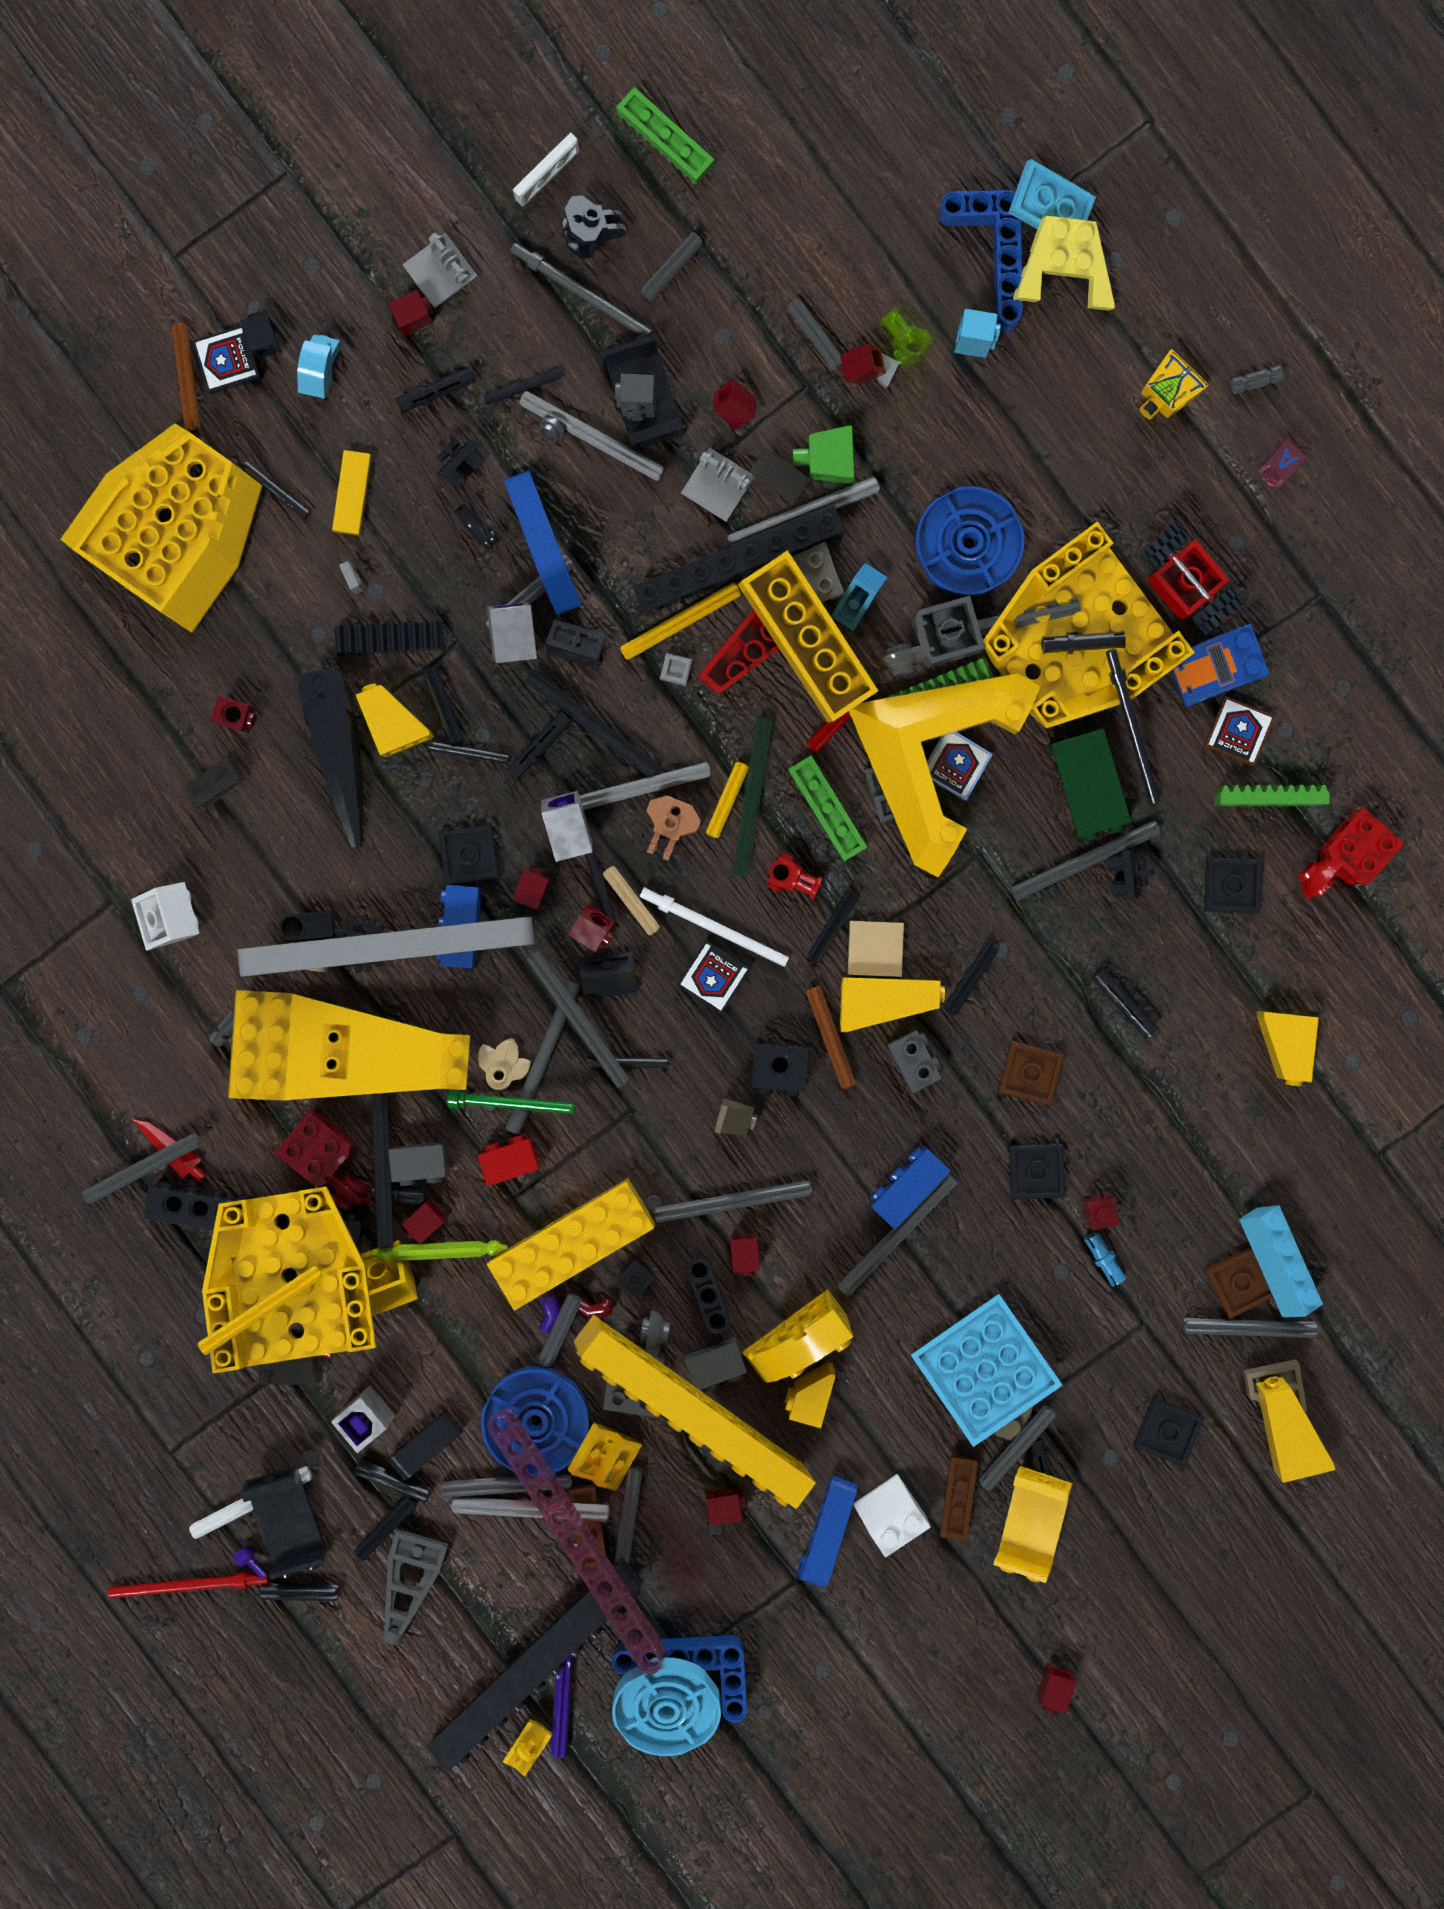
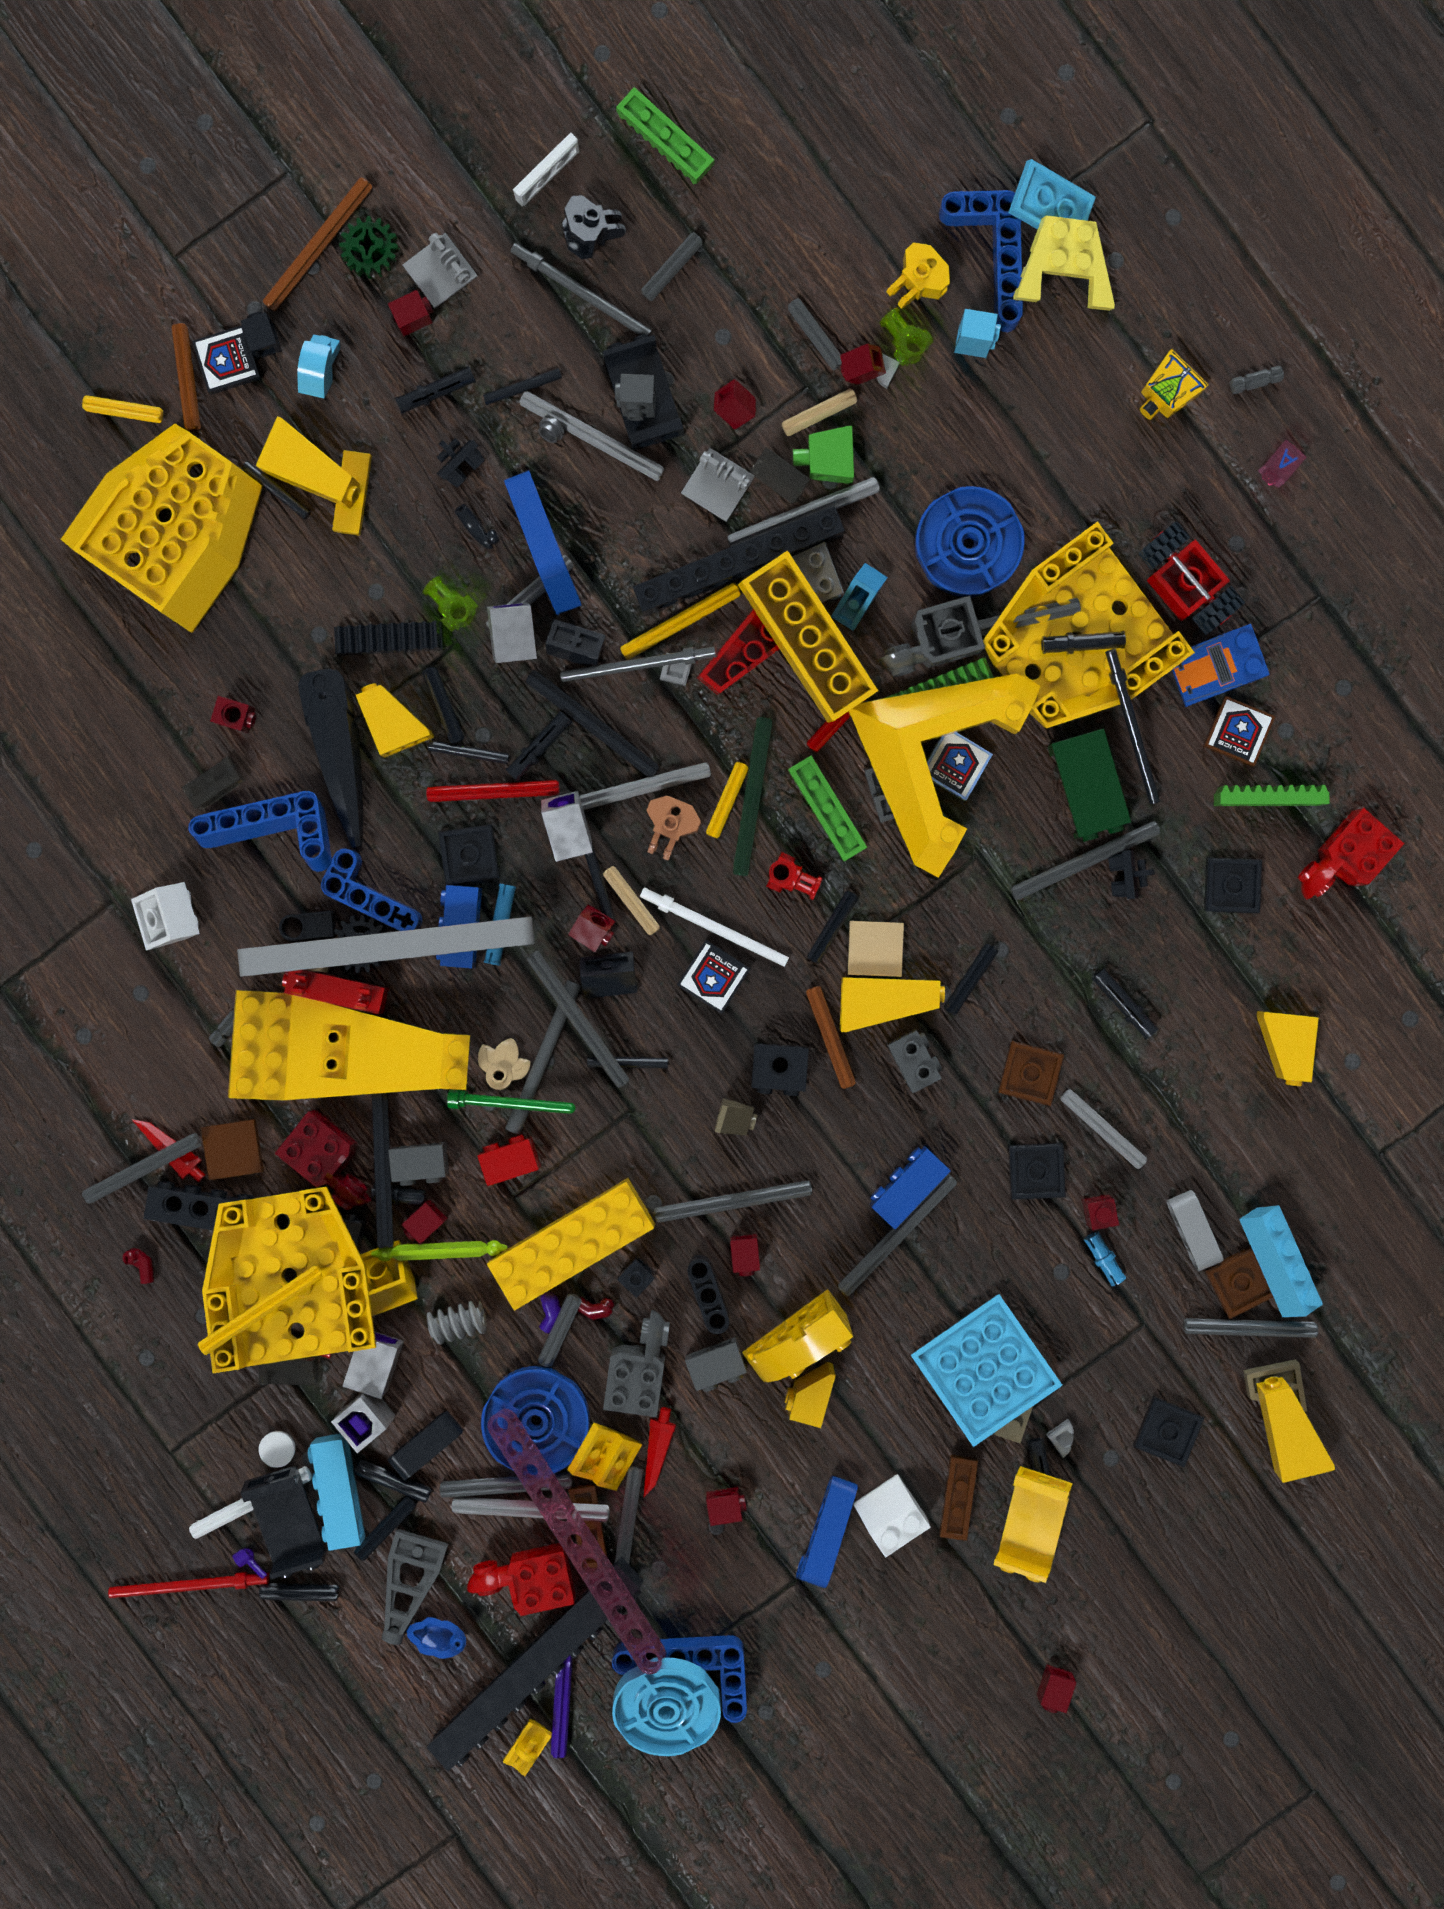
(122, 409): none -> yellow axle
(142, 1262): none -> dark red arm
(232, 1149): none -> reddish brown tile
(270, 823): none -> blue beam
(277, 1449): none -> white piece
(300, 463): none -> yellow slope
(317, 244): none -> dark orange axle
(336, 990): none -> red brick
(337, 1492): none -> medium azure brick
(351, 577): light grey tile -> none
(360, 239): none -> dark green gear
(373, 897): none -> blue beam
(373, 1368): none -> flat silver piece
(437, 1637): none -> blue arm
(449, 603): none -> clear neon green connector
(457, 1323): none -> light grey piece
(493, 791): none -> red axle
(502, 912): none -> dark azure pin
(532, 888): dark red brick -> none
(536, 1579): none -> red brick
(659, 1440): none -> red bar
(688, 656): none -> dark grey bar
(693, 1412): yellow brick -> none
(819, 412): none -> tan axle
(921, 275): none -> yellow hinge
(1017, 1448): dark grey axle -> none
(1062, 1437): none -> light grey tile
(1103, 1128): none -> light grey axle
(1194, 1230): none -> light grey beam

